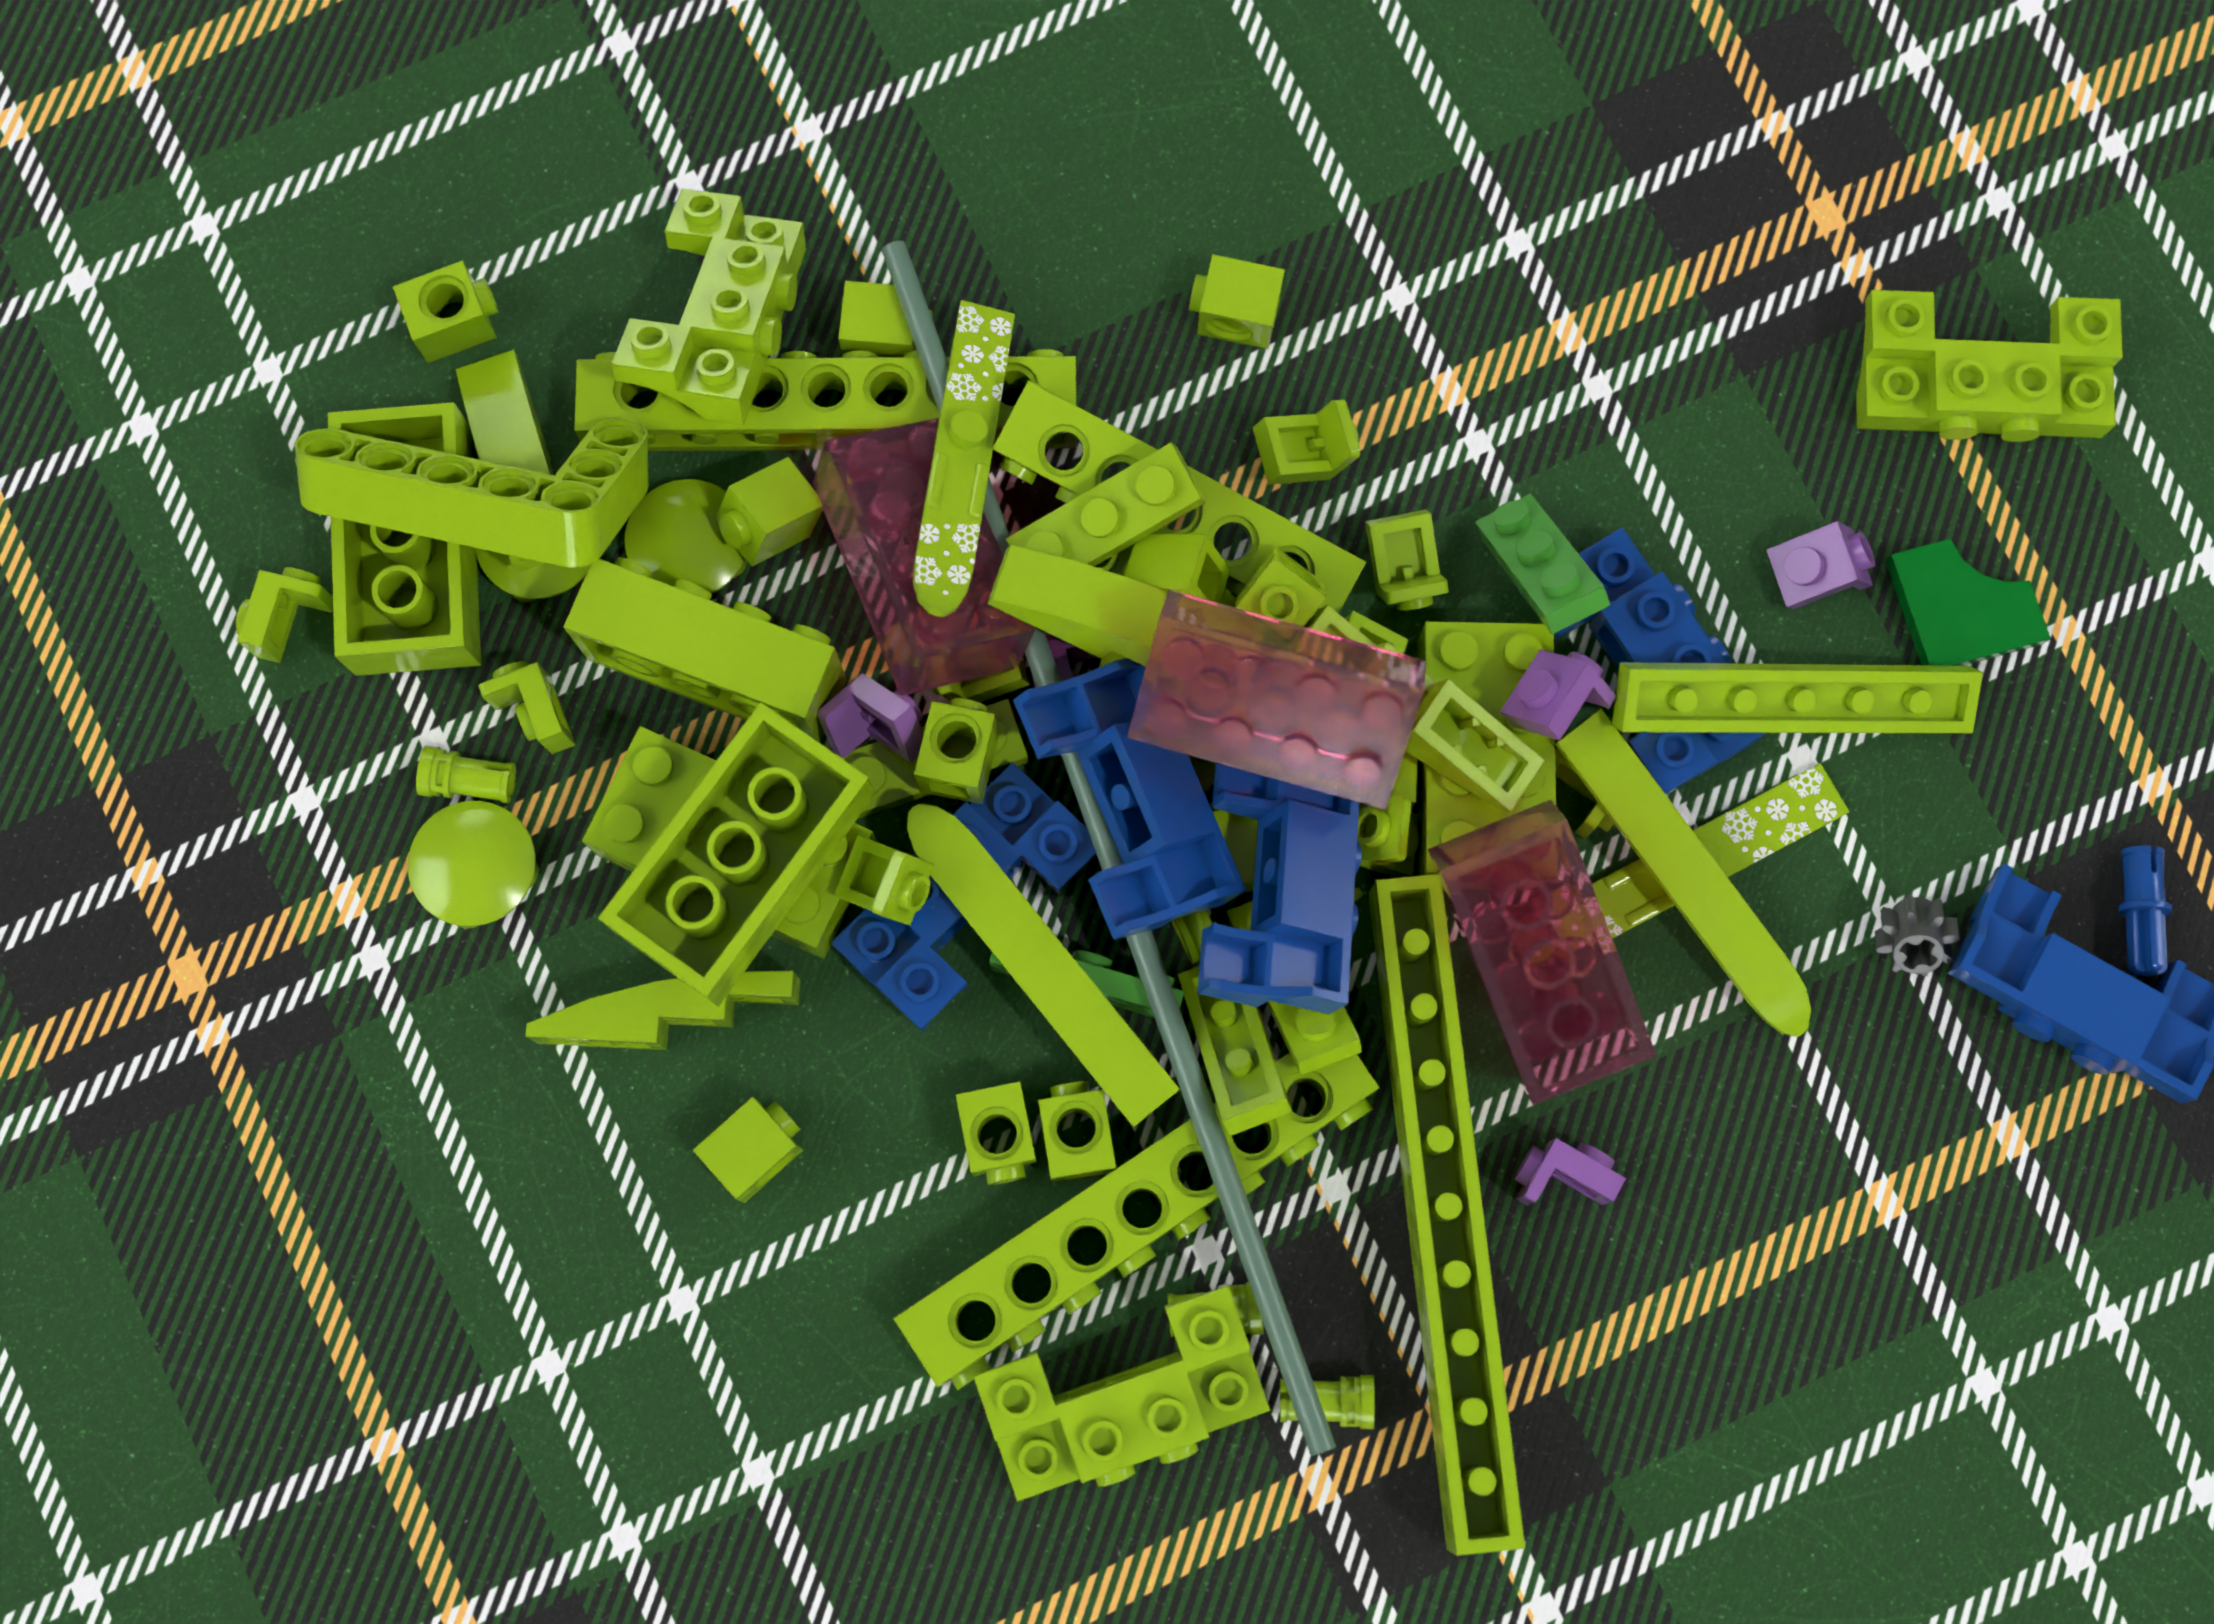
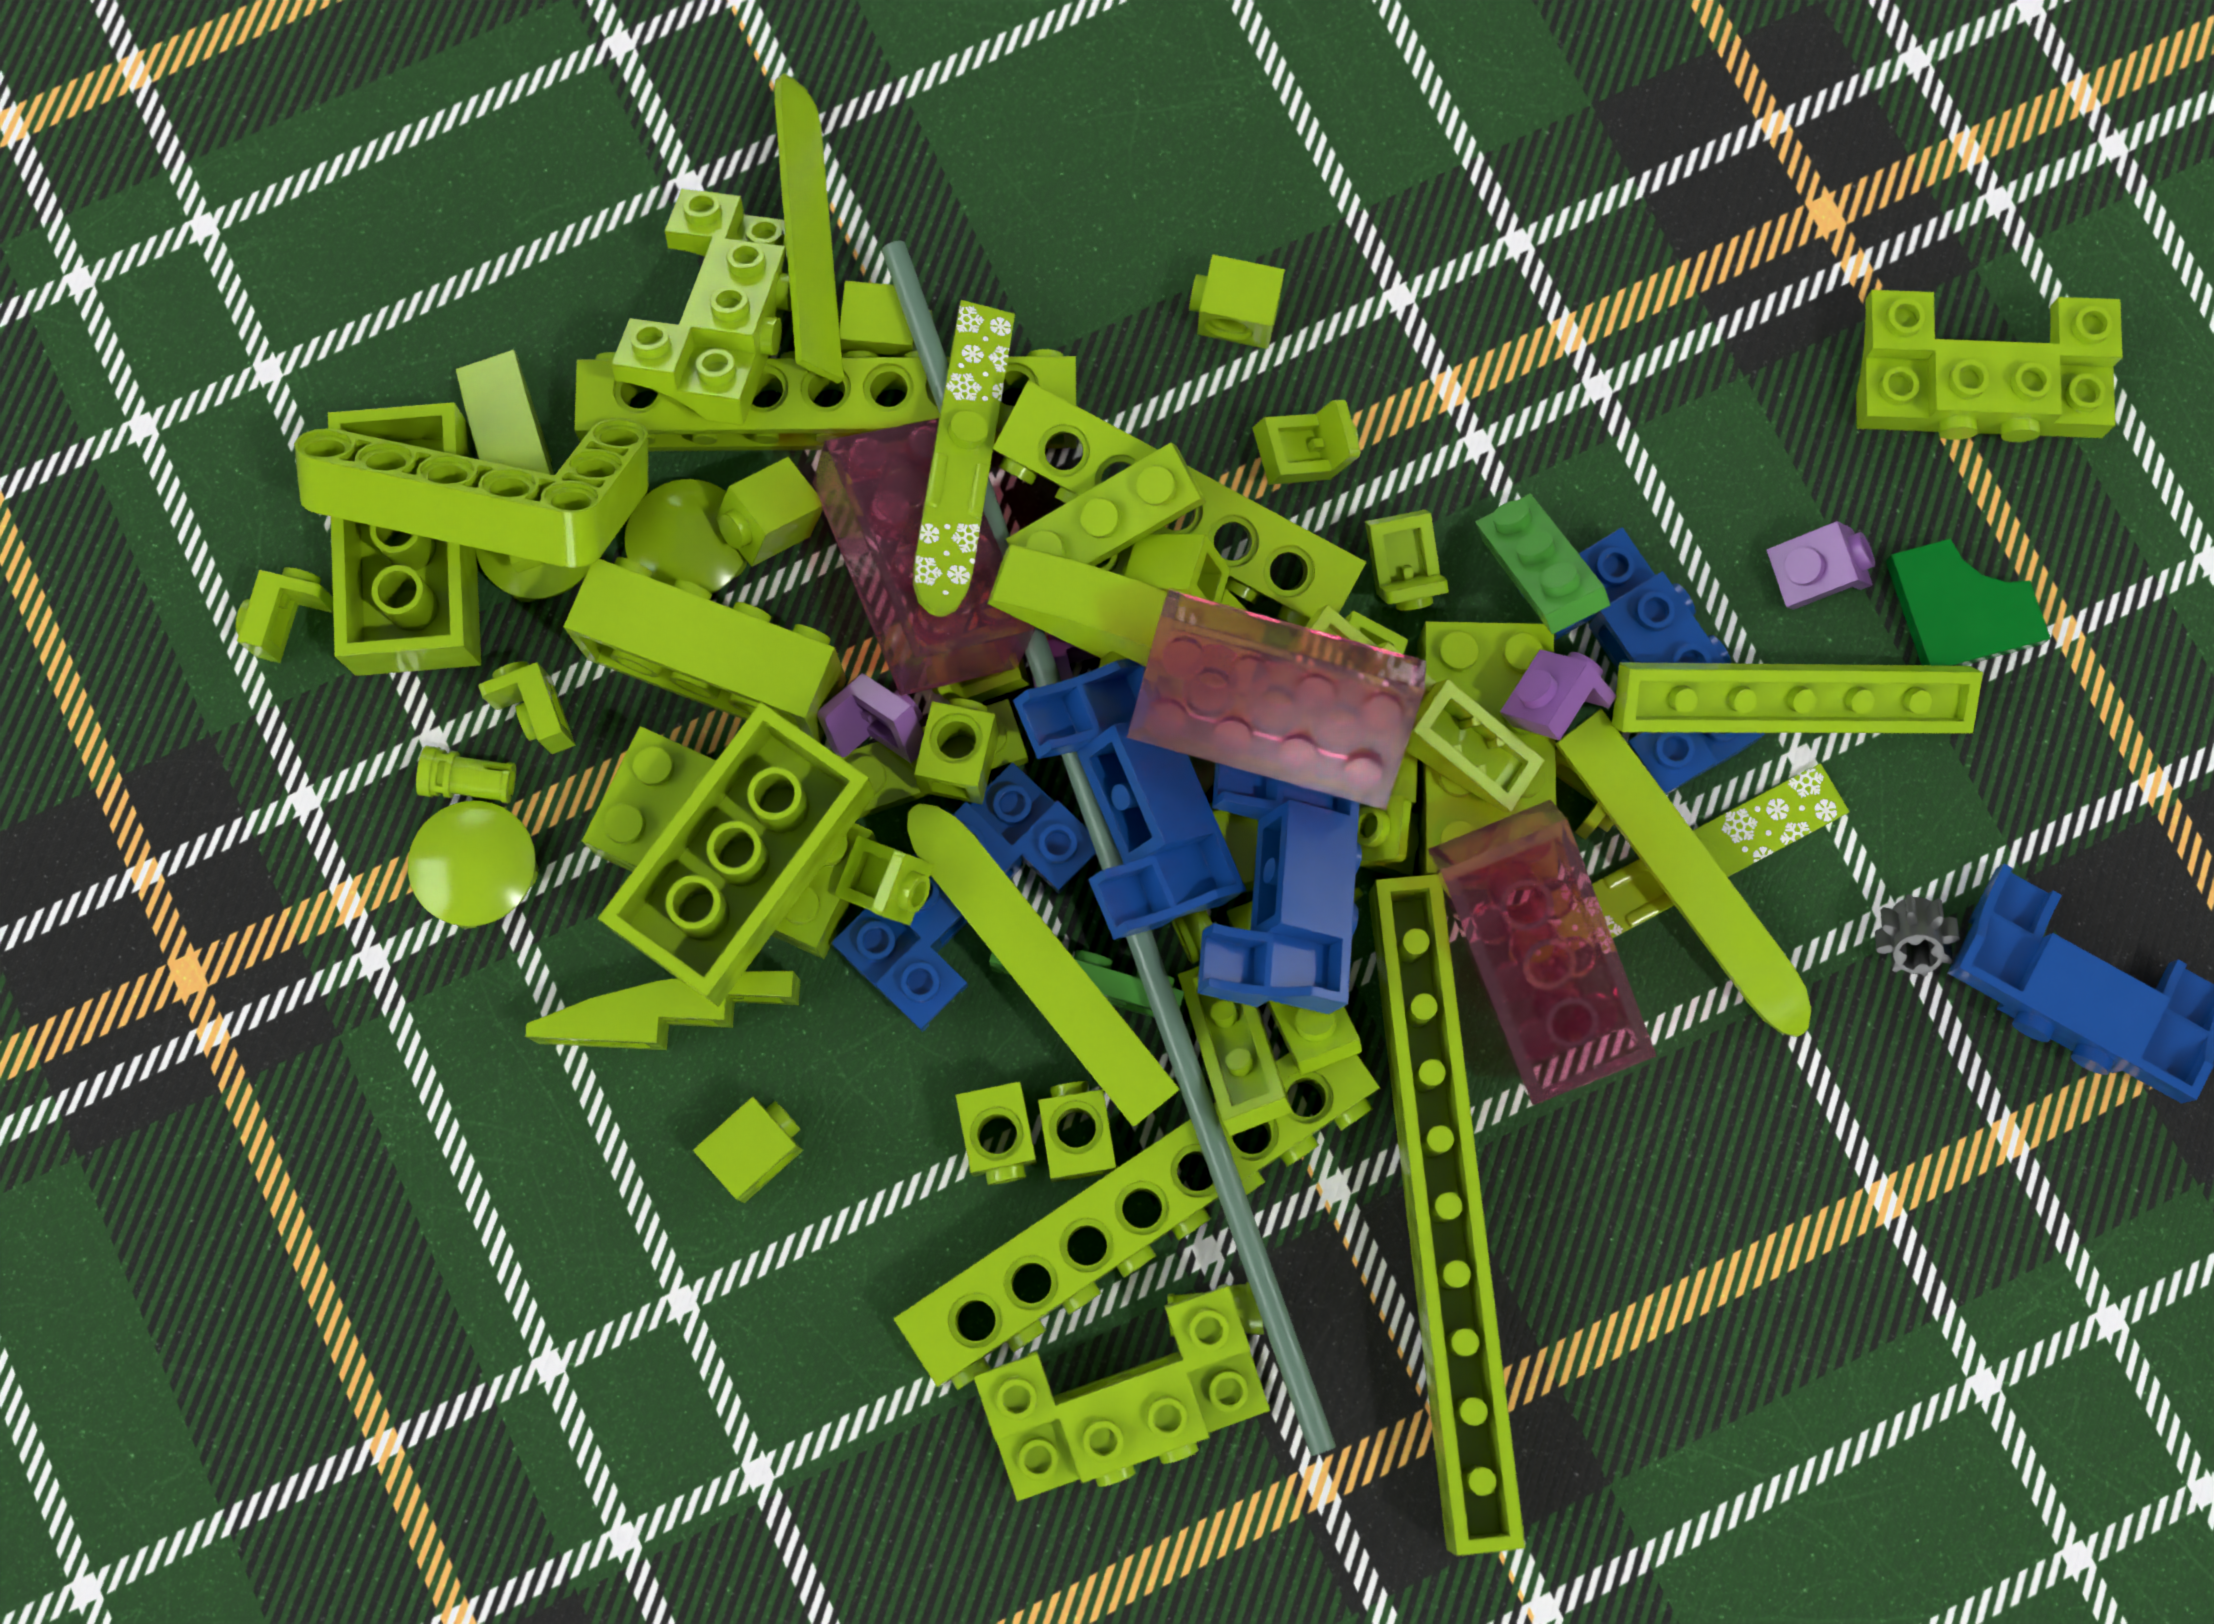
(429, 294): lime brick -> none
(807, 231): none -> lime piece
(1282, 590): lime brick -> none
(1343, 1401): lime pin -> none
(1580, 1168): medium lavender bracket -> none
(2145, 909): blue axle -> none

